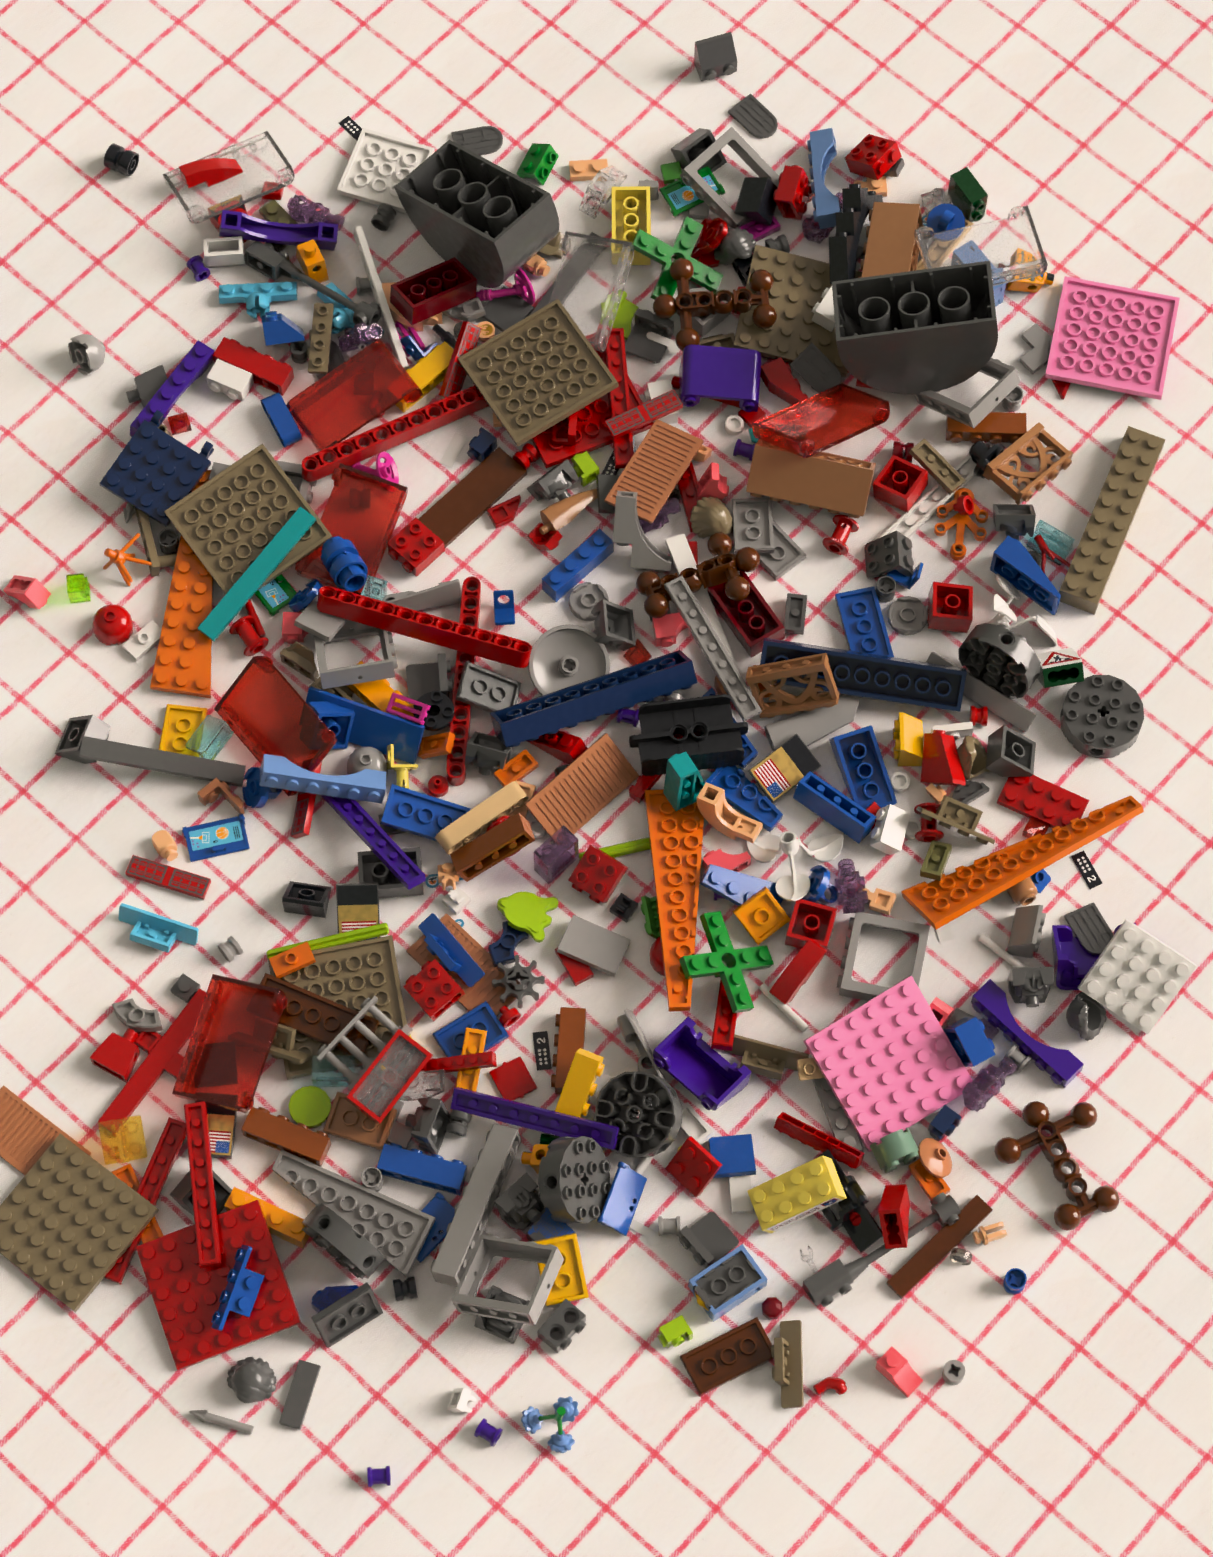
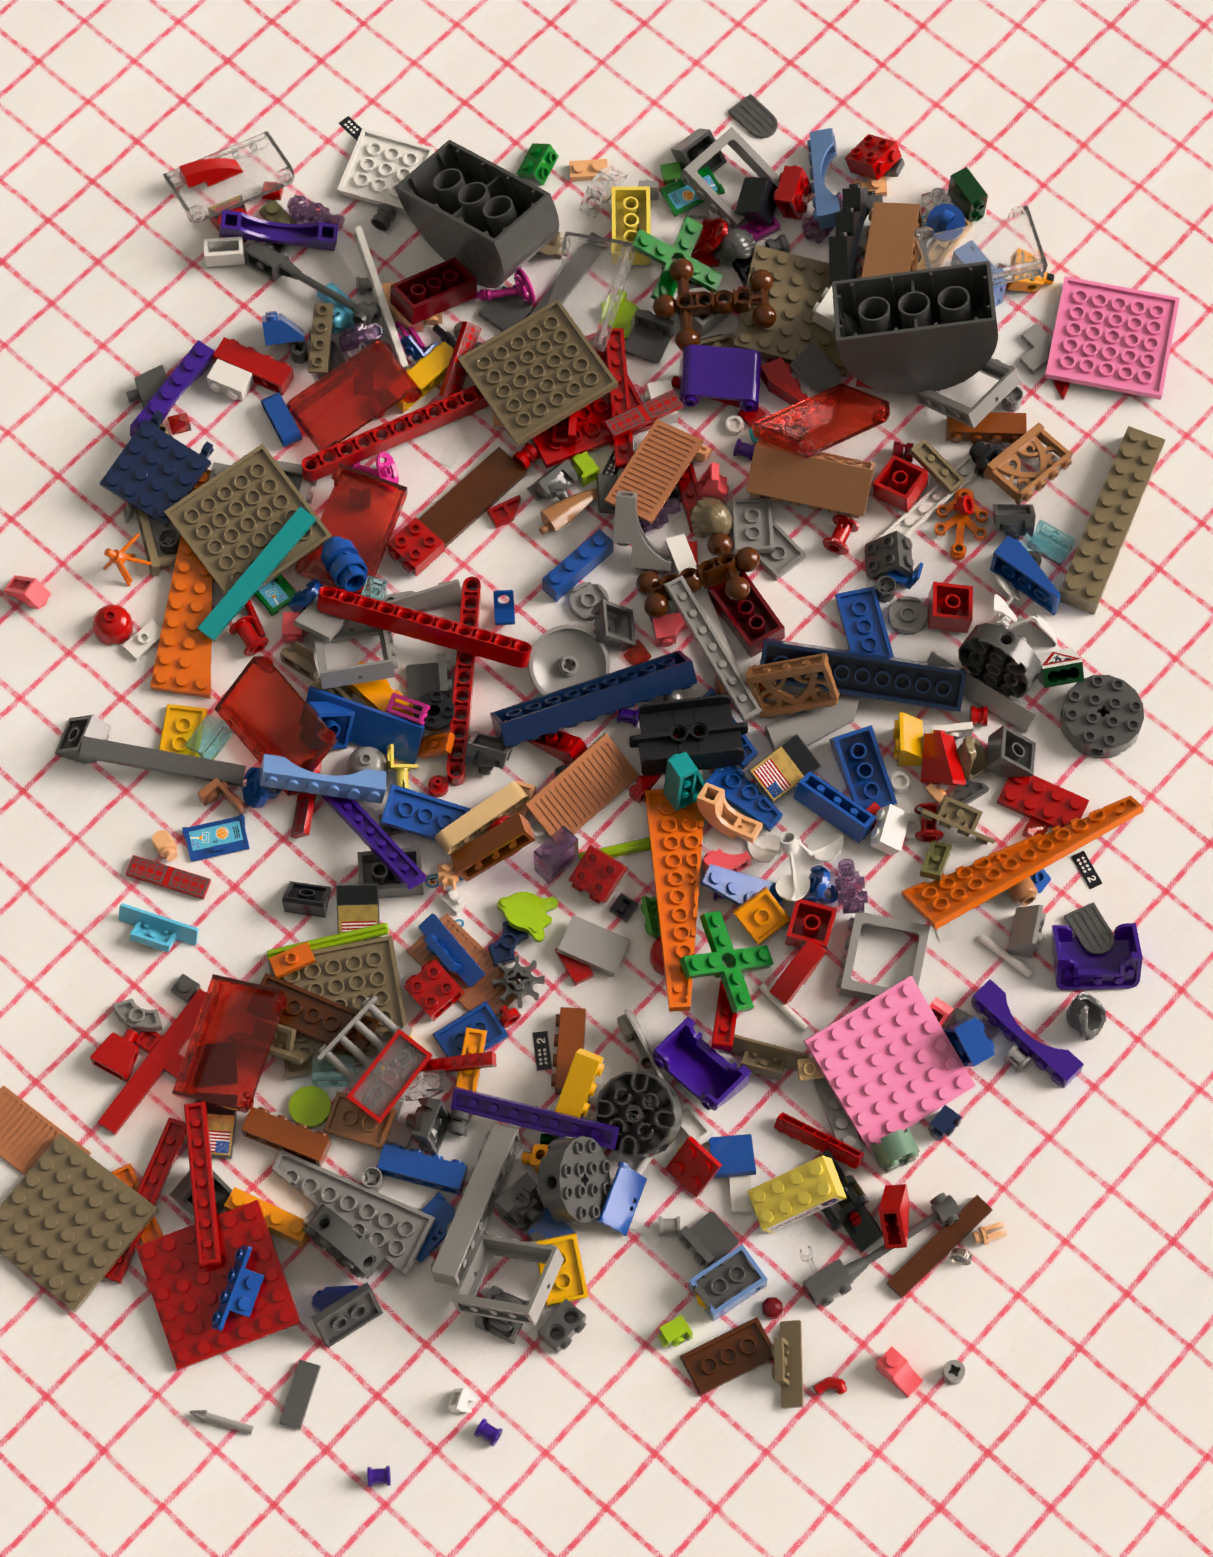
(78, 588): clear neon green window -> none
(87, 352): light grey cylinder -> none
(121, 159): black wheel -> none
(122, 1139): clear yellow bracket -> none
(198, 268): dark purple bush -> none
(230, 949): light grey wheel -> none
(252, 1380): dark grey hair -> none
(257, 295): medium azure plate -> none
(309, 257): light orange torso -> none
(405, 1288): black wheel -> none
(466, 311): light grey tile -> none
(479, 140): dark grey window -> none
(482, 446): dark blue brick -> none
(486, 689): dark grey tile -> none
(487, 331): light nougat tile -> none
(513, 1079): red piece -> none
(516, 768): orange plate -> none
(537, 266): light nougat arm -> none
(544, 542): red bracket -> none
(564, 1411): medium blue plant -> none
(671, 344): white sticker -> none
(715, 57): dark grey slope -> none
(795, 613): dark grey plate -> none
(880, 900): light nougat plate -> none
(930, 1184): orange plate -> none
(935, 1157): nougat dish -> none
(981, 1086): clear purple brick -> none
(1016, 1277): blue wheel -> none
(1030, 984): dark grey brick -> none
(1045, 550): red plant -> none
(1082, 1116): reddish brown piece -> none
(1137, 976): white plate -> none

